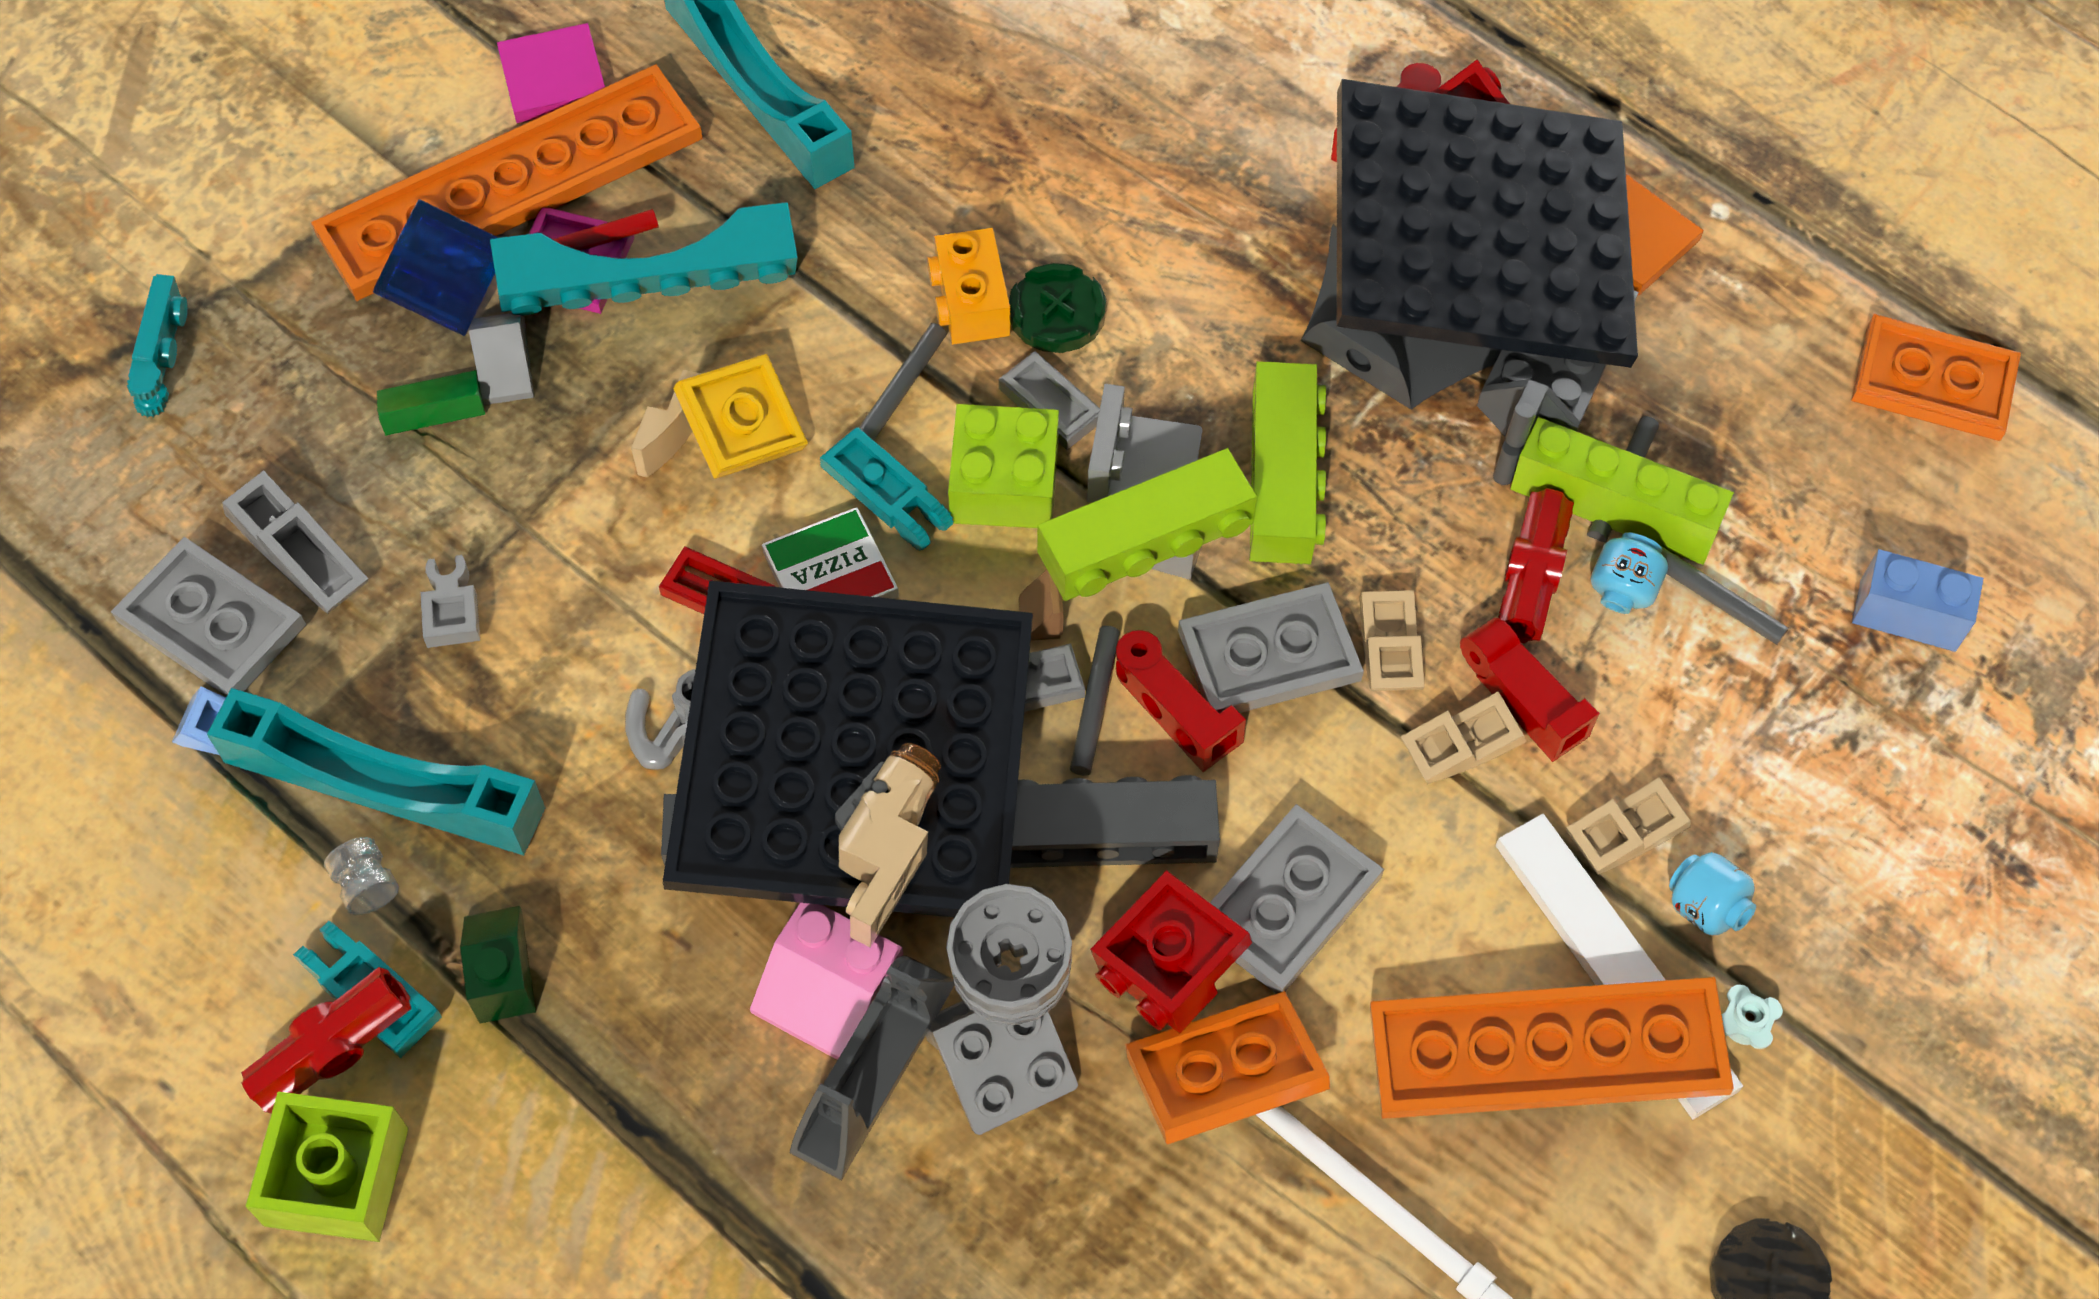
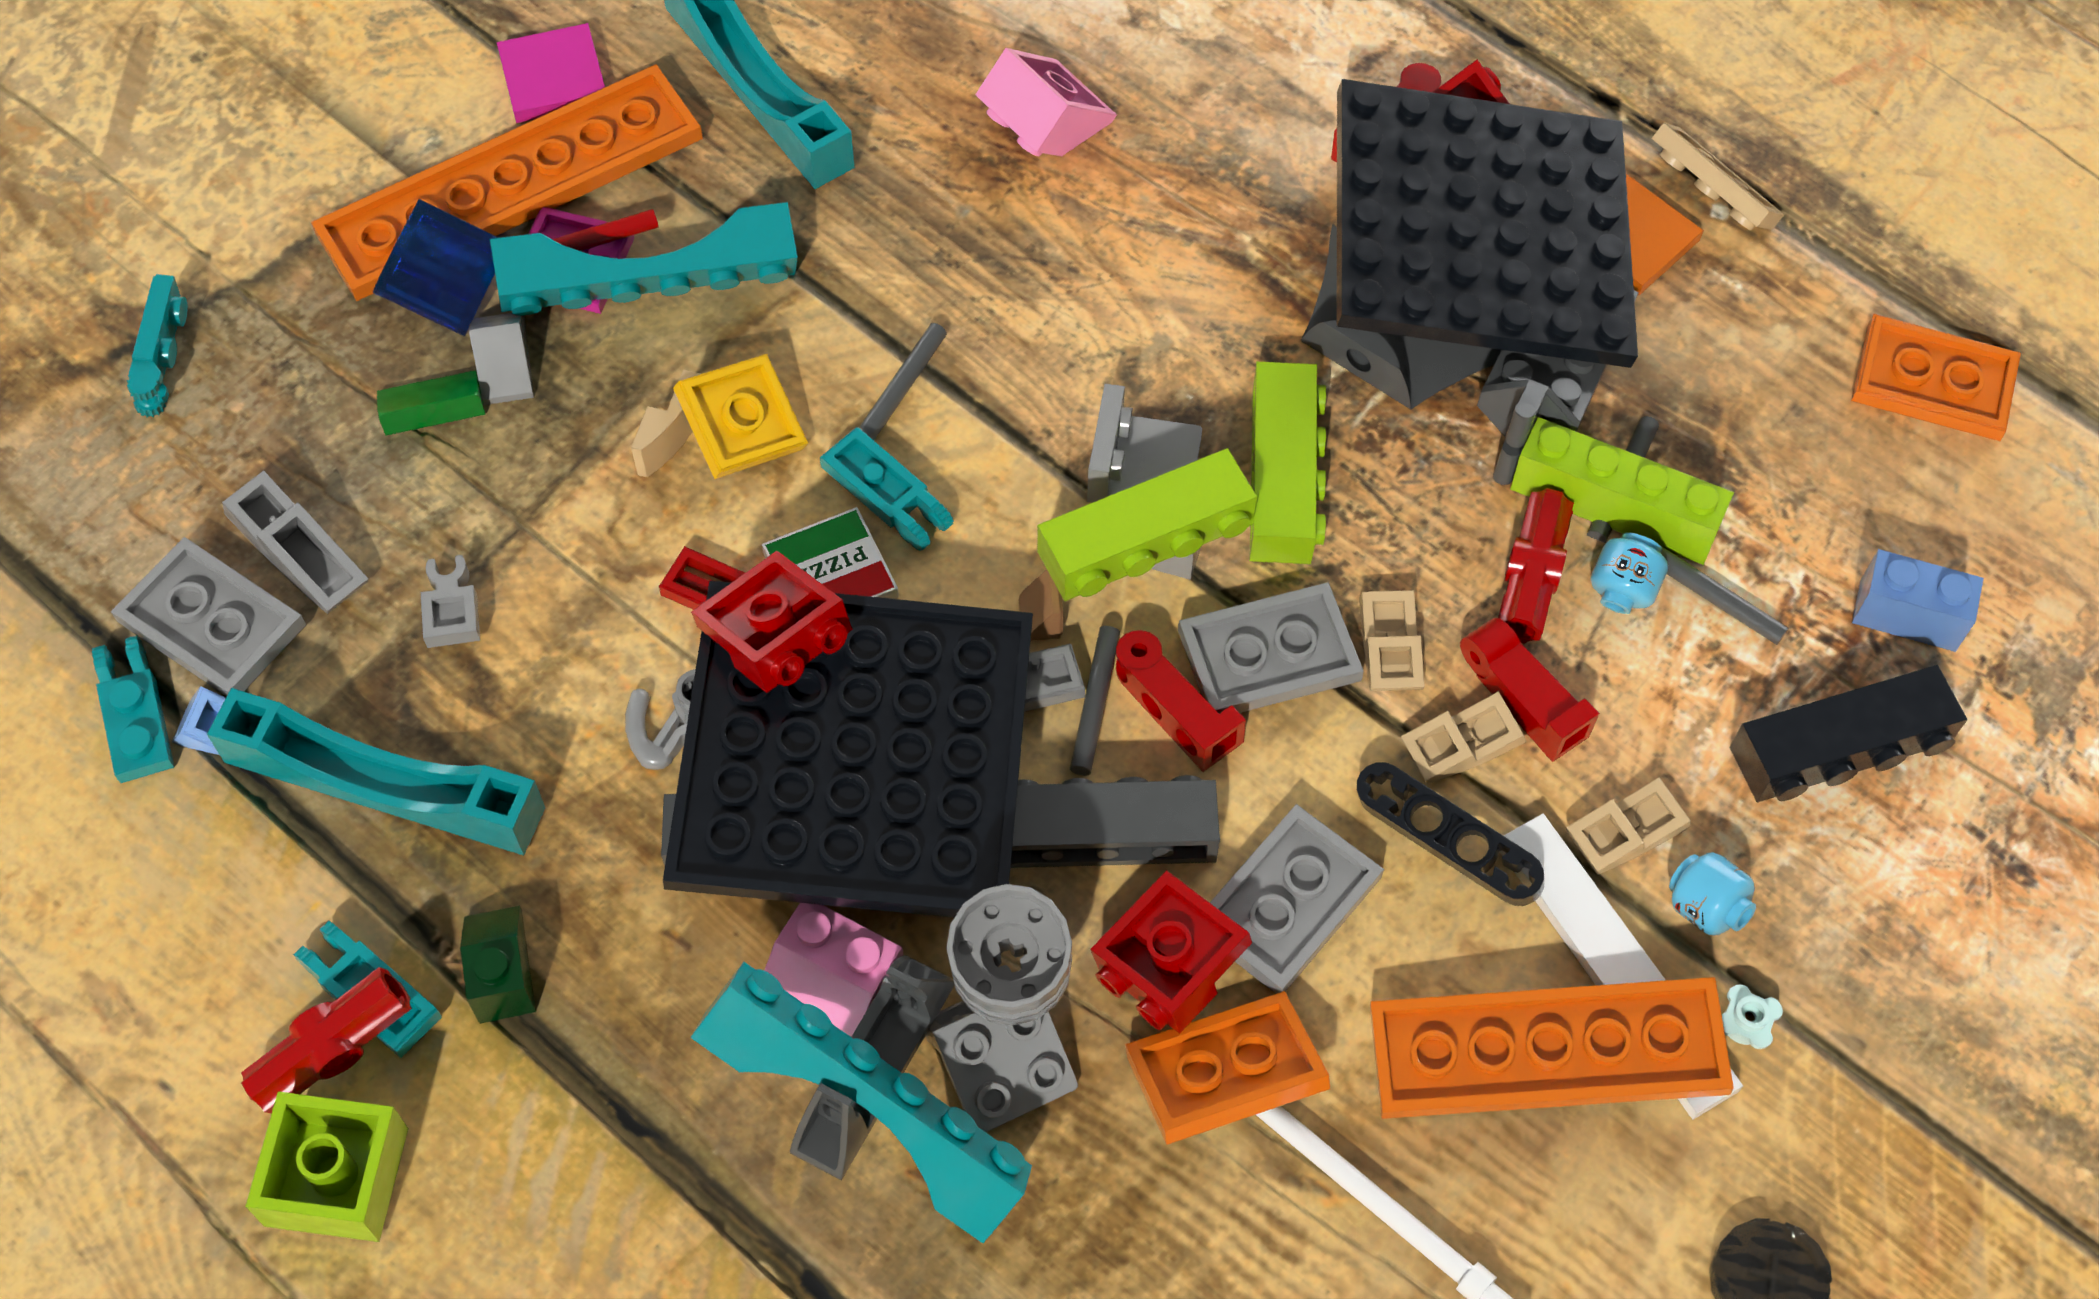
(132, 714): none -> teal hinge
(360, 873): clear wheel -> none
(768, 1030): none -> teal arch
(774, 621): none -> red plate
(882, 836): tan plate -> none
(971, 286): light orange brick -> none
(1003, 465): lime brick -> none
(1039, 385): light grey tile -> none
(1042, 103): none -> bright pink slope
(1057, 308): dark green tile -> none
(1453, 828): none -> black beam
(1716, 179): none -> tan plate
(1848, 734): none -> black brick

